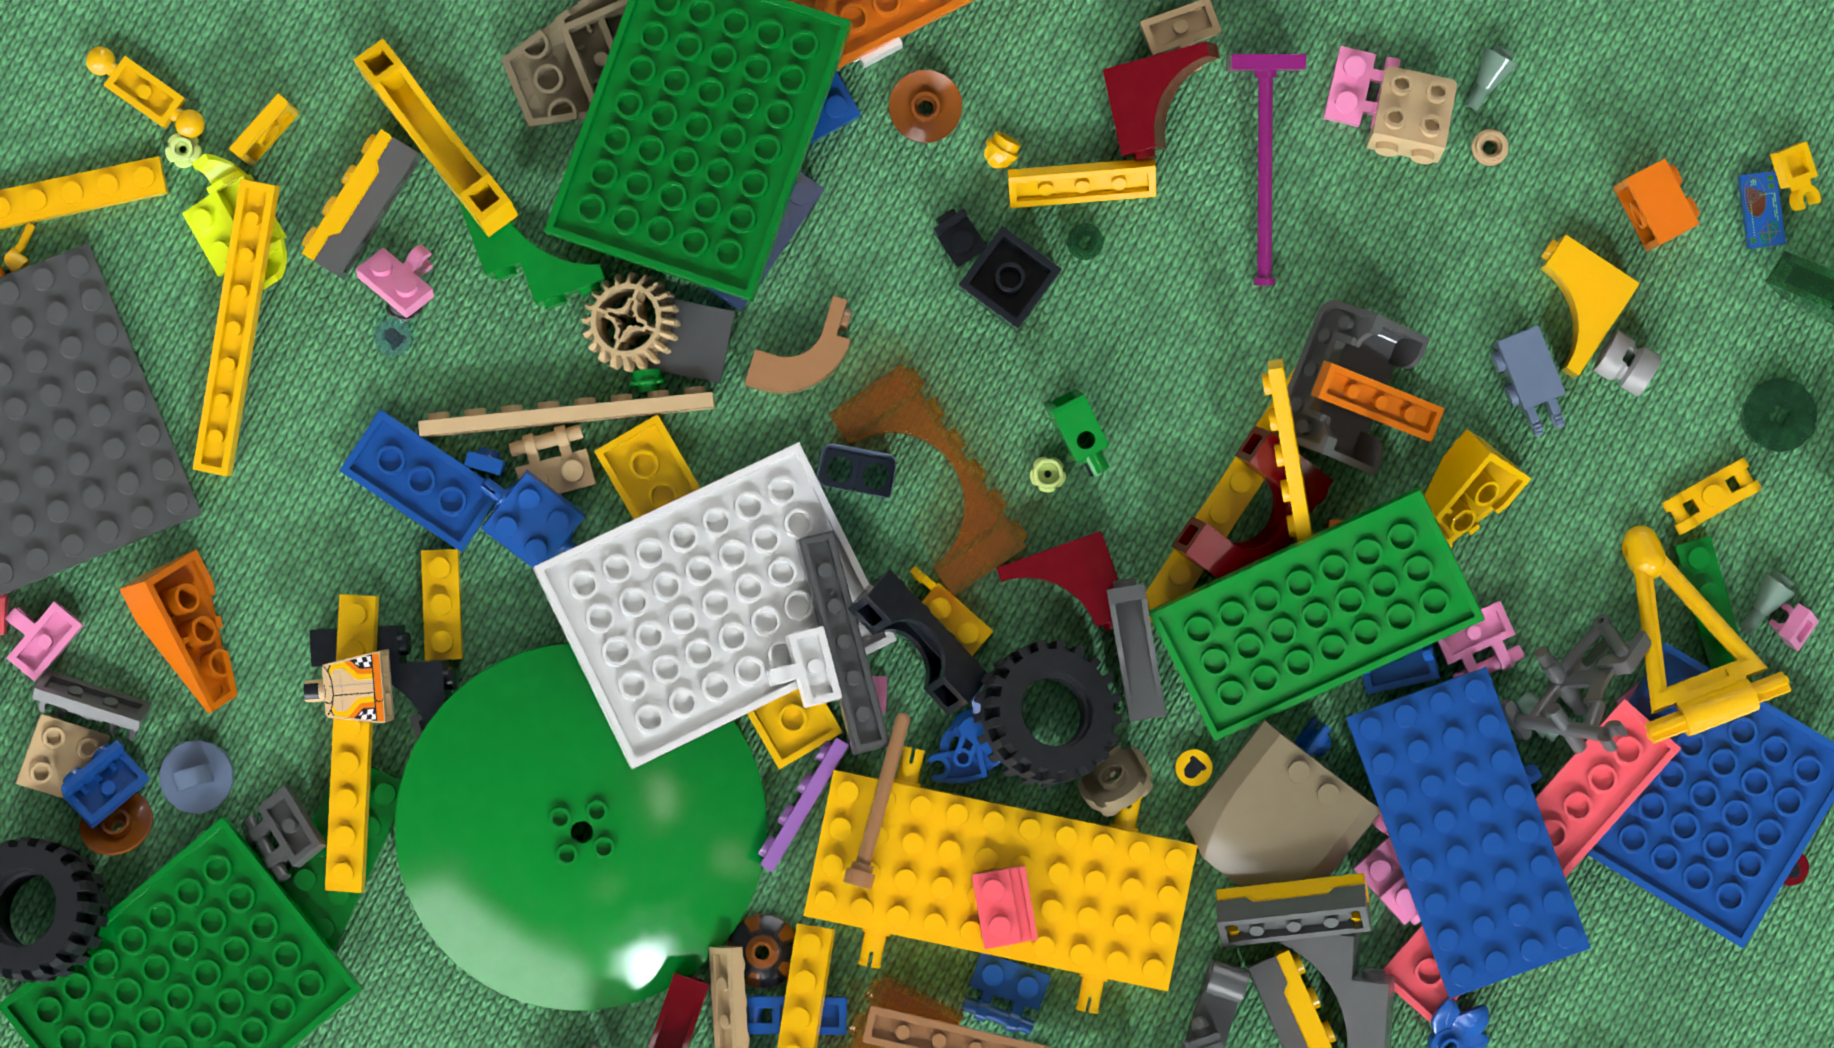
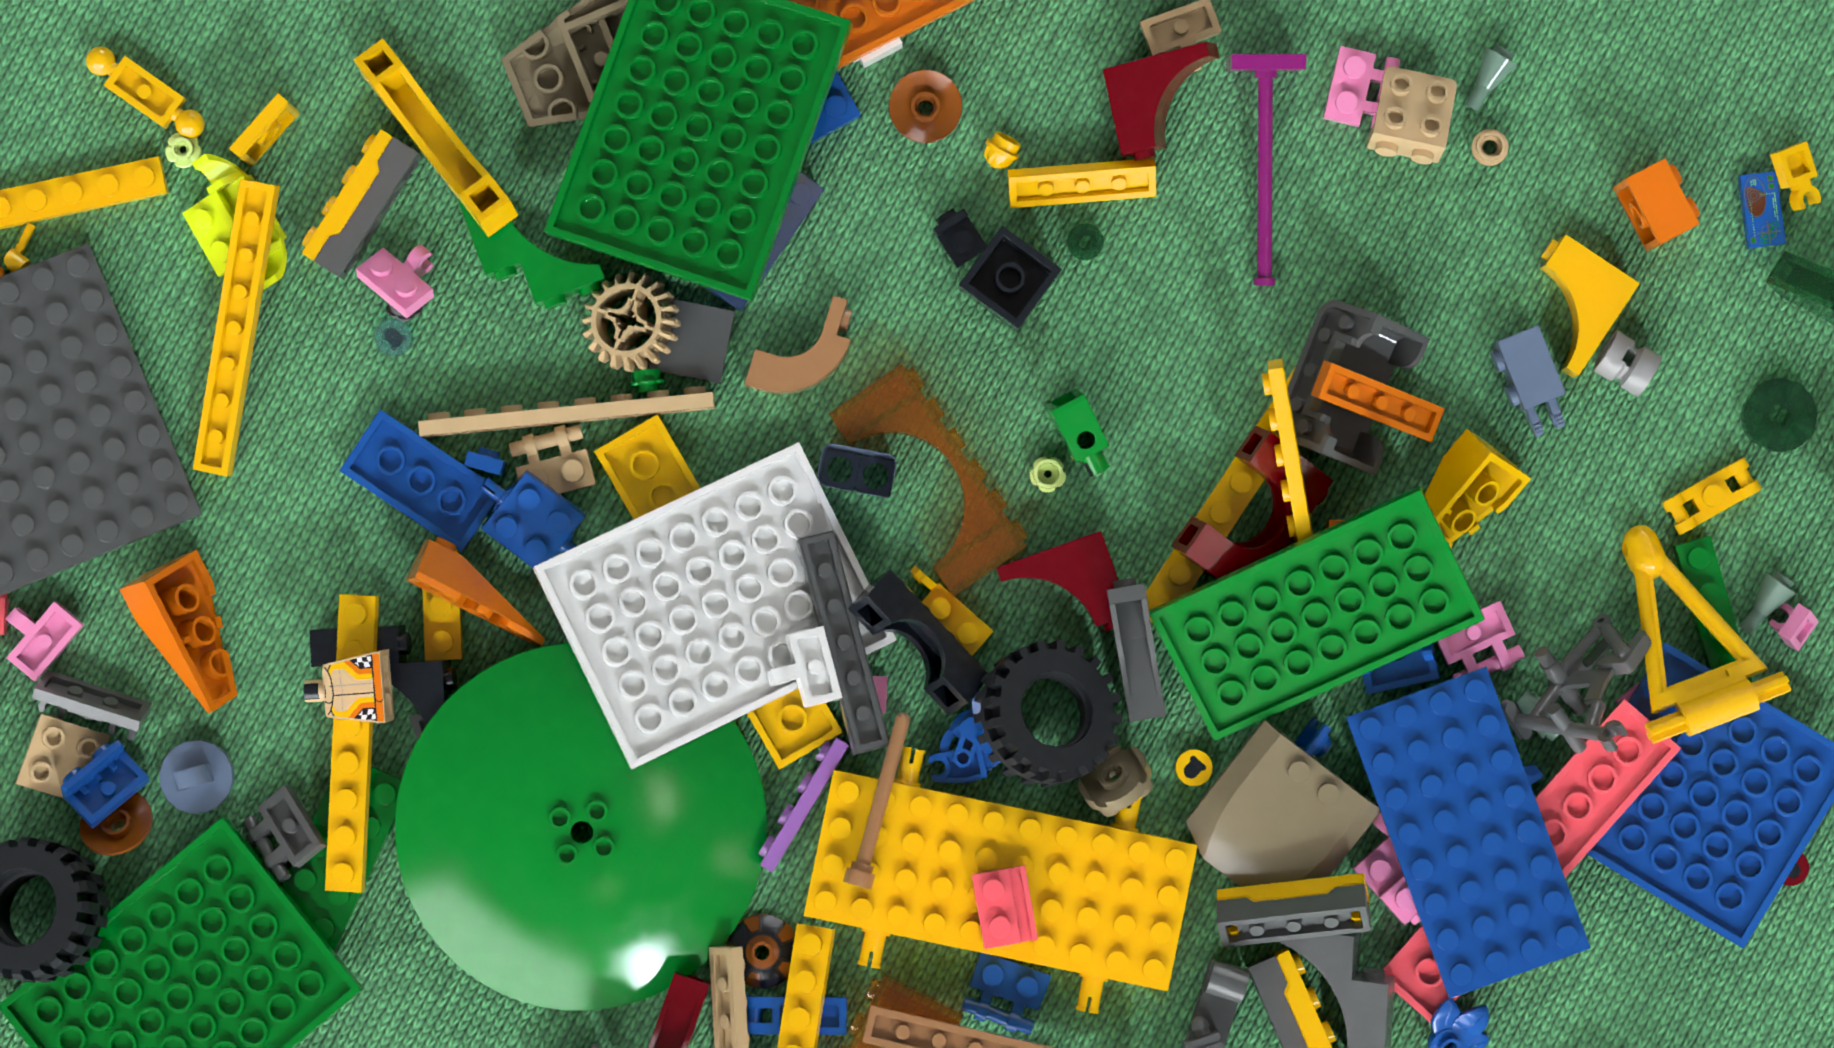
(455, 580): none -> orange wedge

